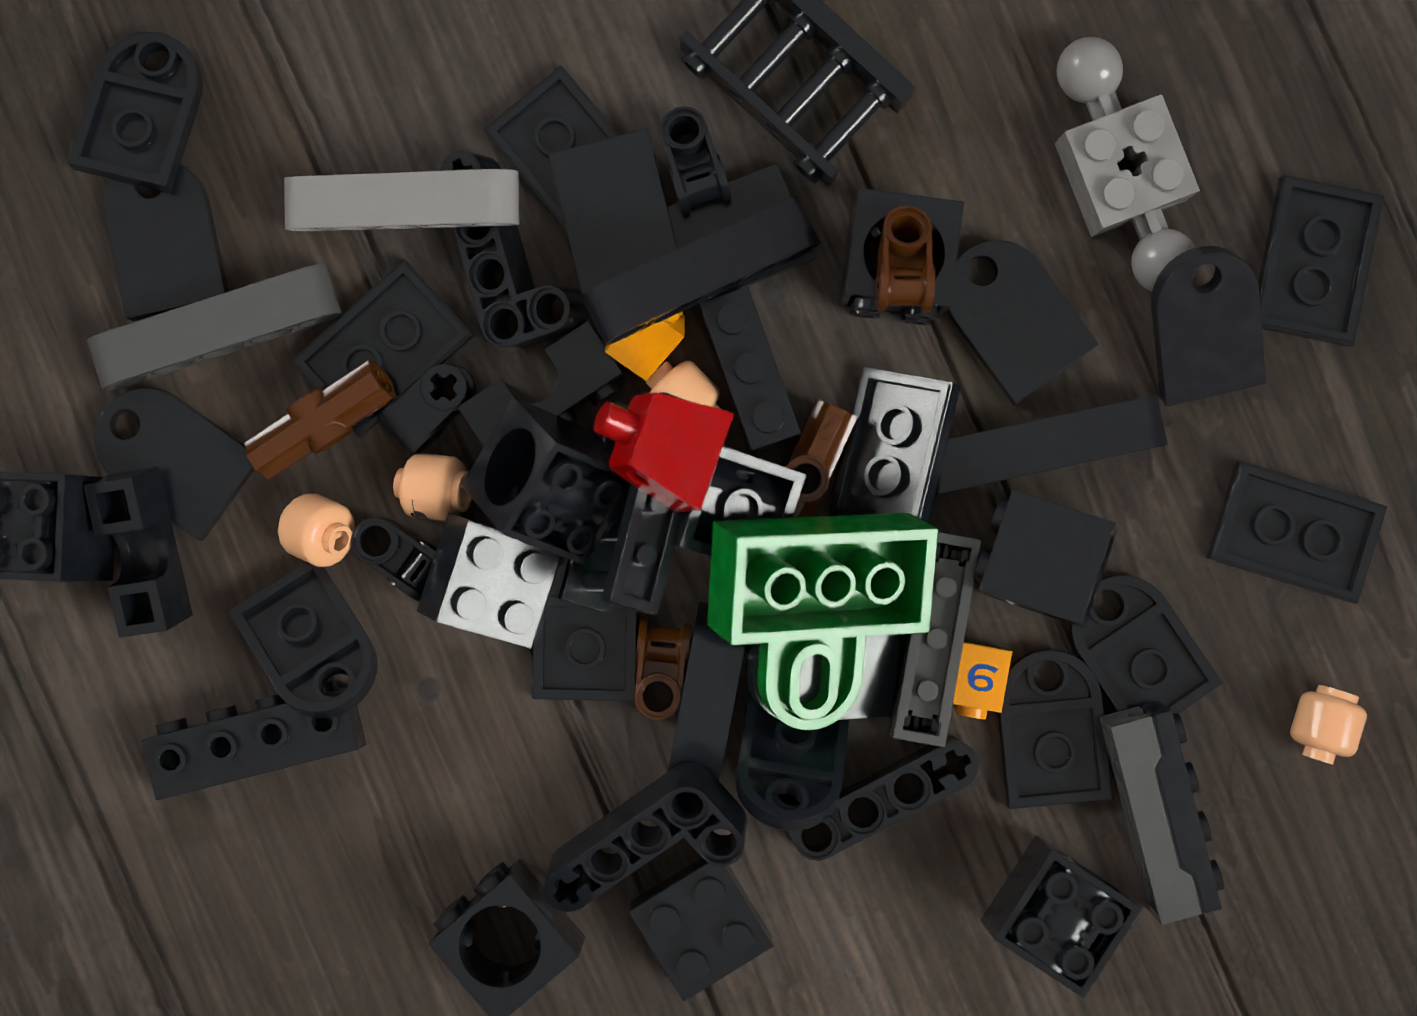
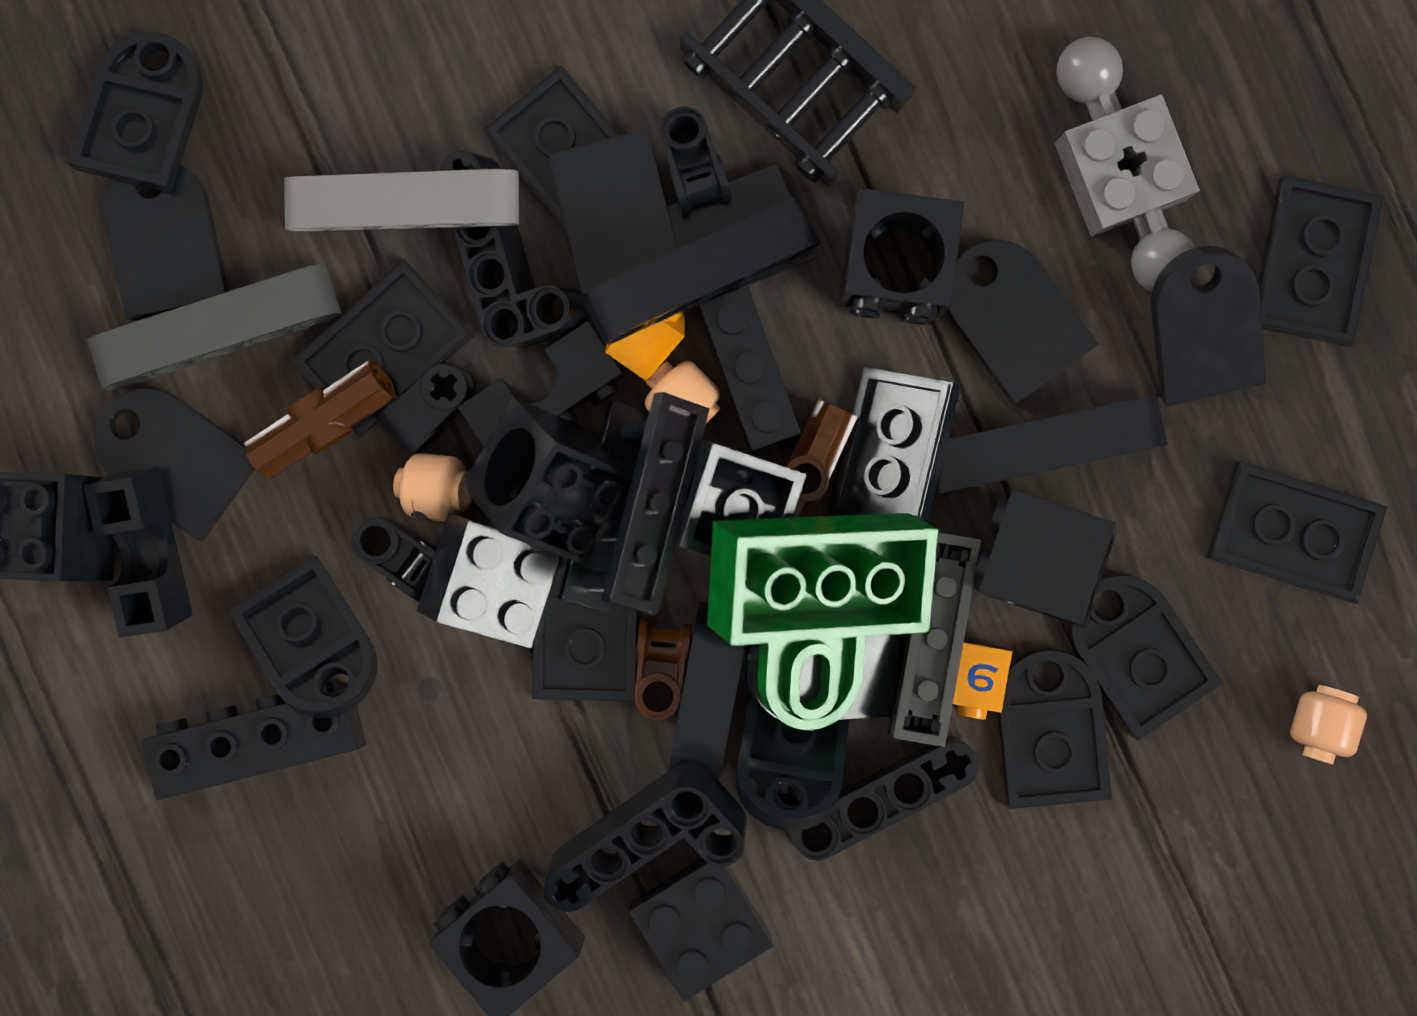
(316, 530): light nougat head -> none
(665, 446): red torso -> none
(905, 269): reddish brown piece -> none
(1060, 916): black brick -> none
(1162, 812): piece -> none

